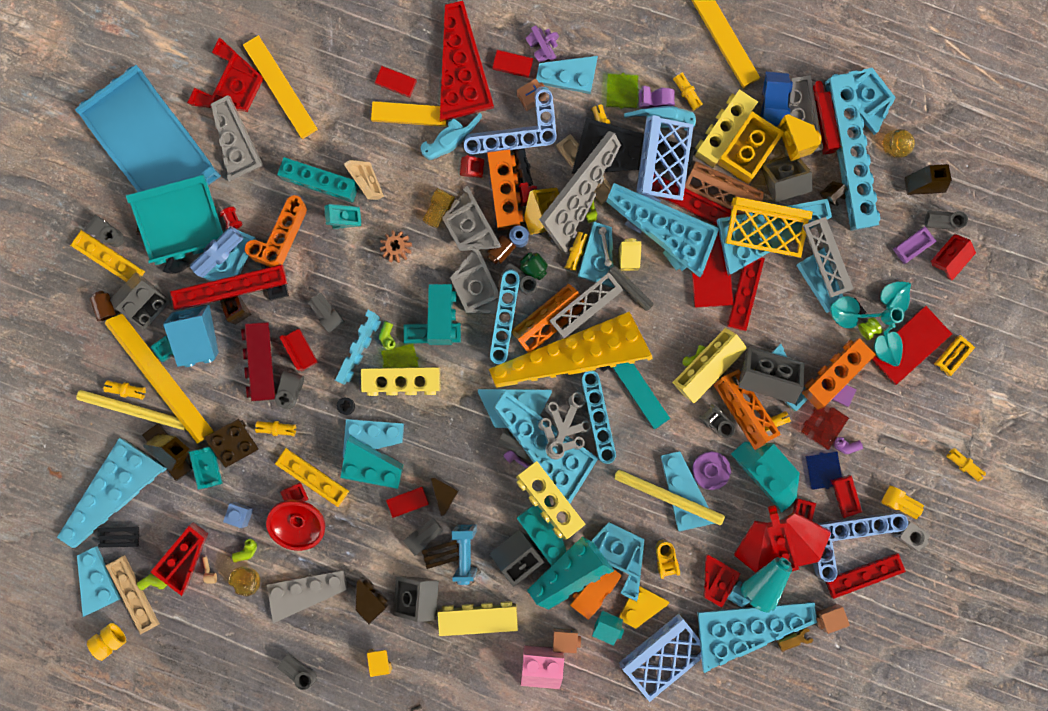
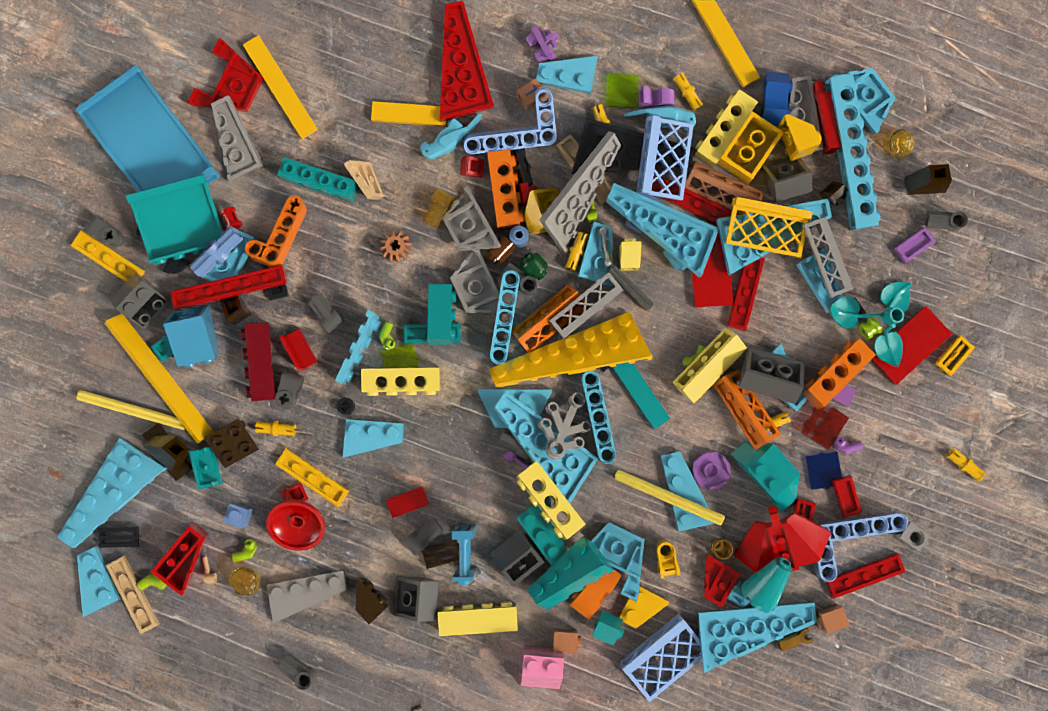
(102, 306): reddish brown brick -> none
(109, 639): yellow wheel -> none
(125, 389): yellow pin -> none
(342, 216): teal slope -> none
(370, 466): teal wedge -> none
(378, 663): yellow panel -> none
(395, 81): red tile -> none
(444, 494): dark brown slope -> none
(512, 63): red tile -> none
(716, 421): dark grey piece -> none
(724, 550): none -> pearl gold wheel
(897, 500): yellow piece -> none
(954, 256): red panel -> none

